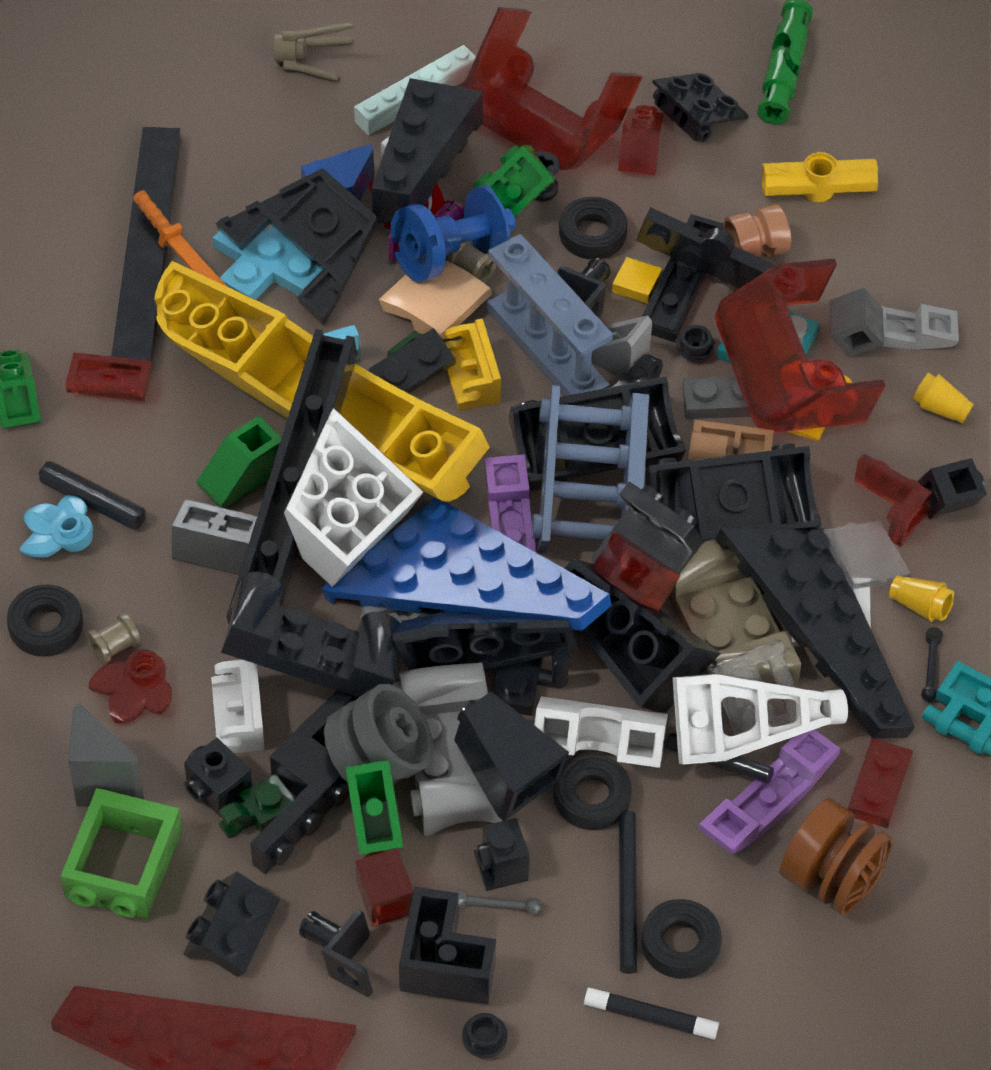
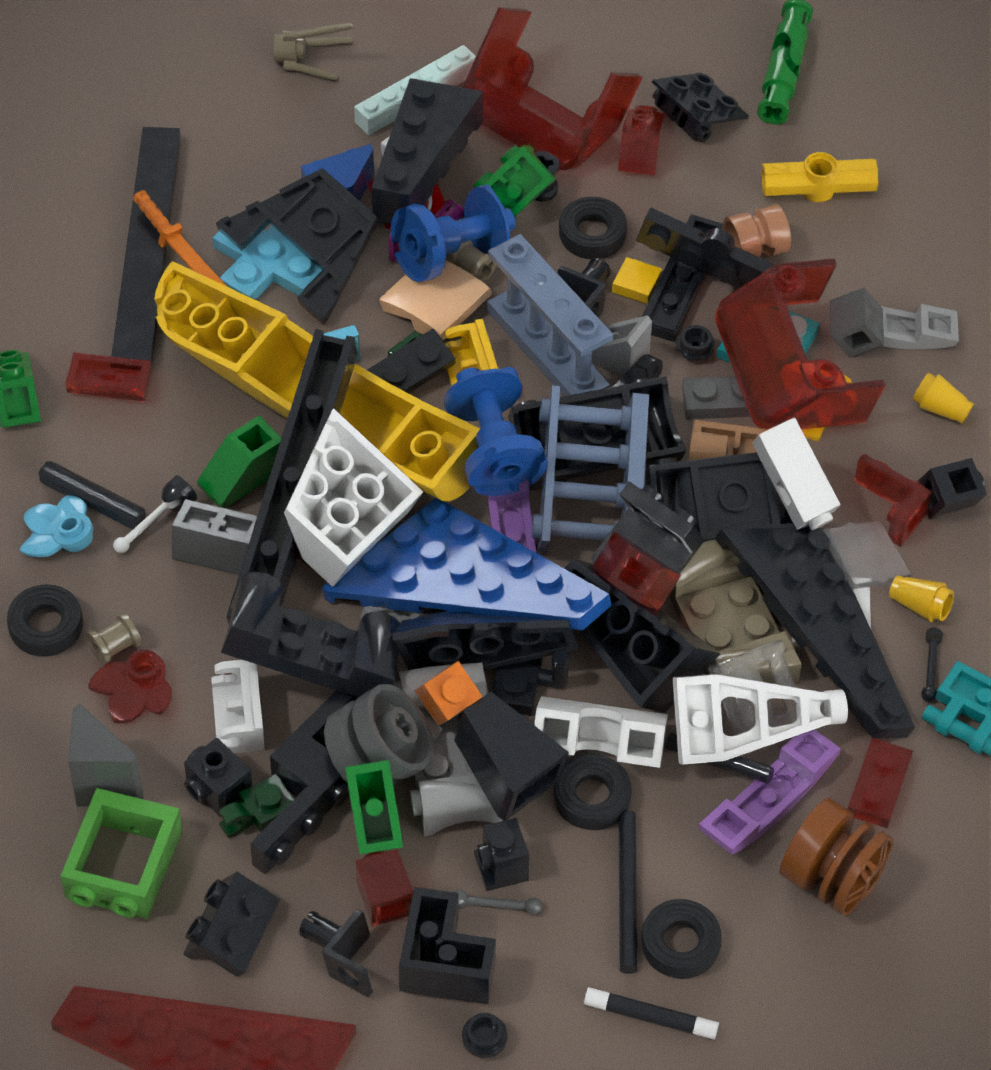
(172, 496): none -> hinge
(448, 693): none -> orange brick
(502, 455): none -> blue piece
(796, 475): none -> white brick

